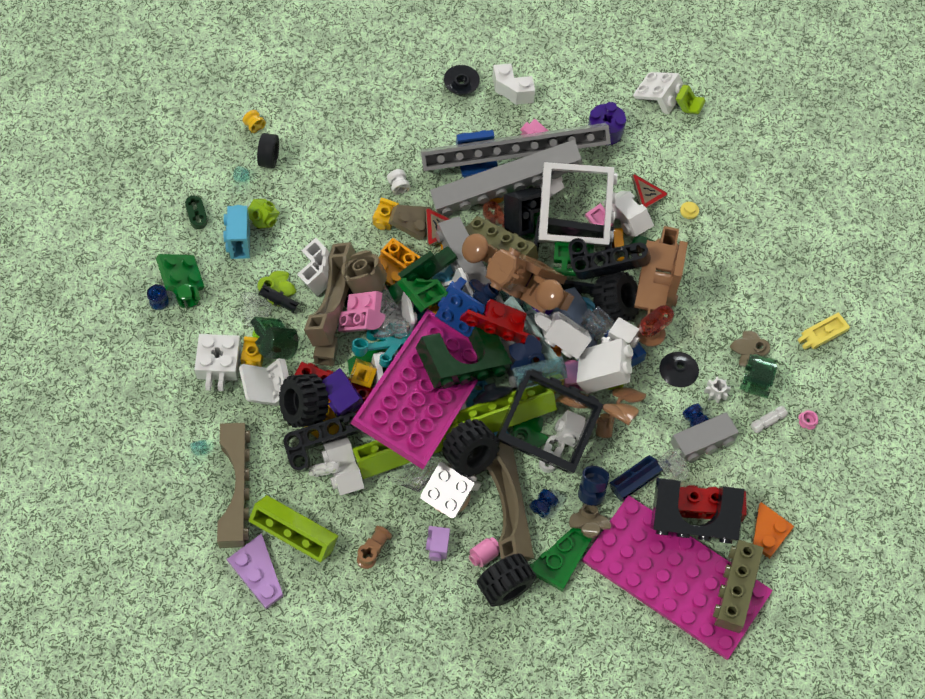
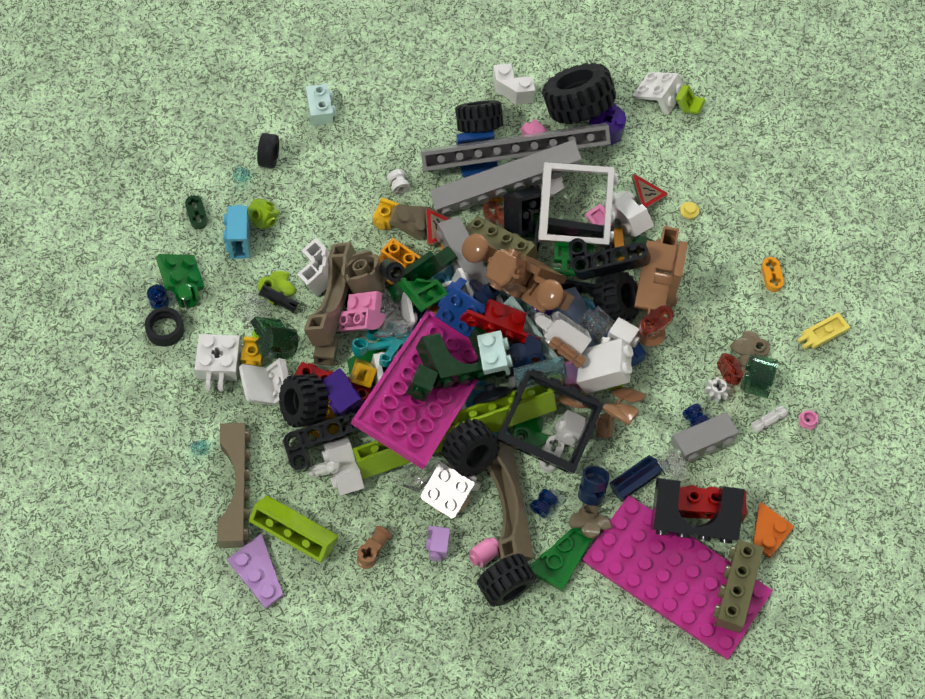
(169, 339): none -> black tyre
(254, 121): yellow wheel -> none
(319, 104): none -> light aqua brick
(391, 269): none -> black brick
(422, 382): none -> dark green brick
(463, 74): black dish -> none
(479, 116): none -> black tyre
(493, 352): none -> light aqua bracket
(566, 351): none -> medium nougat axle
(579, 93): none -> black tyre
(676, 376): black dish -> none
(730, 369): none -> clear red beam
(768, 275): none -> light orange beam

